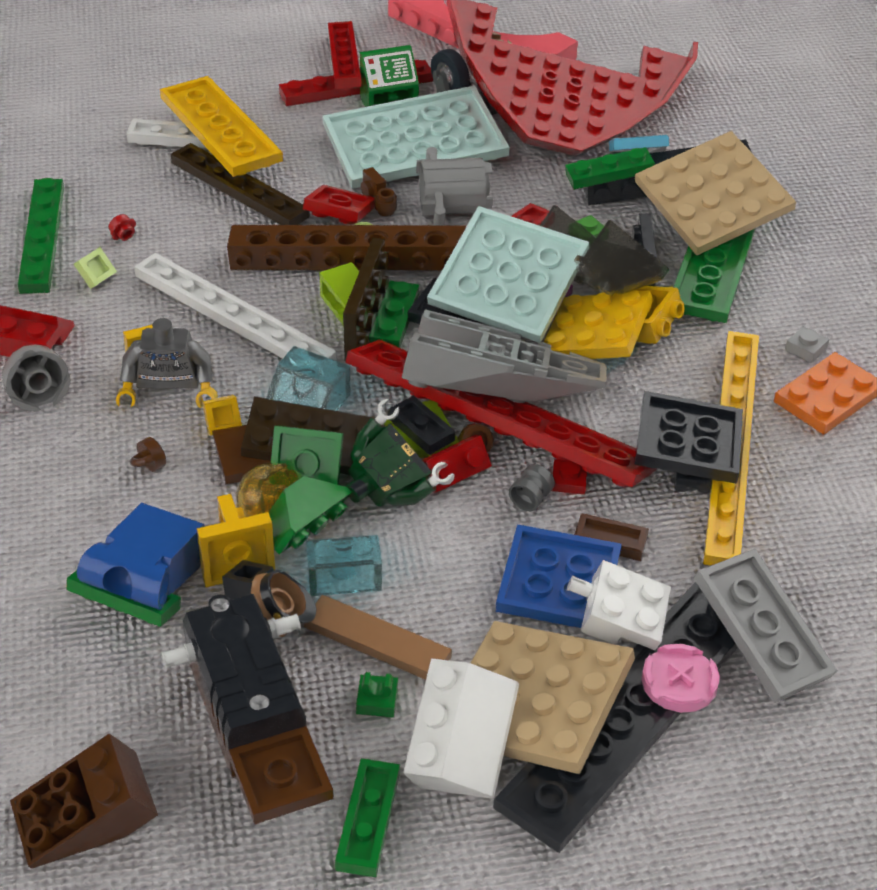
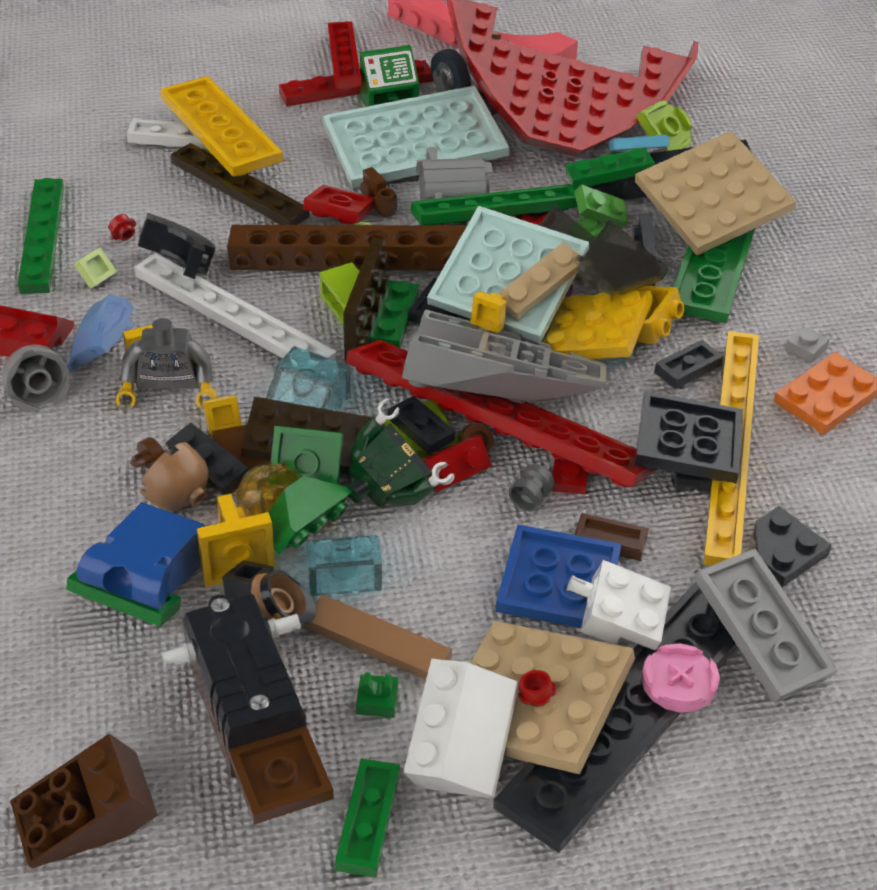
(100, 330): none -> medium blue slope
(176, 479): none -> medium nougat cylinder
(178, 243): none -> black arch
(223, 467): none -> black plate
(489, 311): none -> yellow tile
(506, 202): none -> green plate
(536, 688): none -> red plate
(540, 281): none -> tan plate
(601, 206): none -> bright green plate
(669, 121): none -> lime tile
(688, 364): none -> black plate
(788, 545): none -> black plate

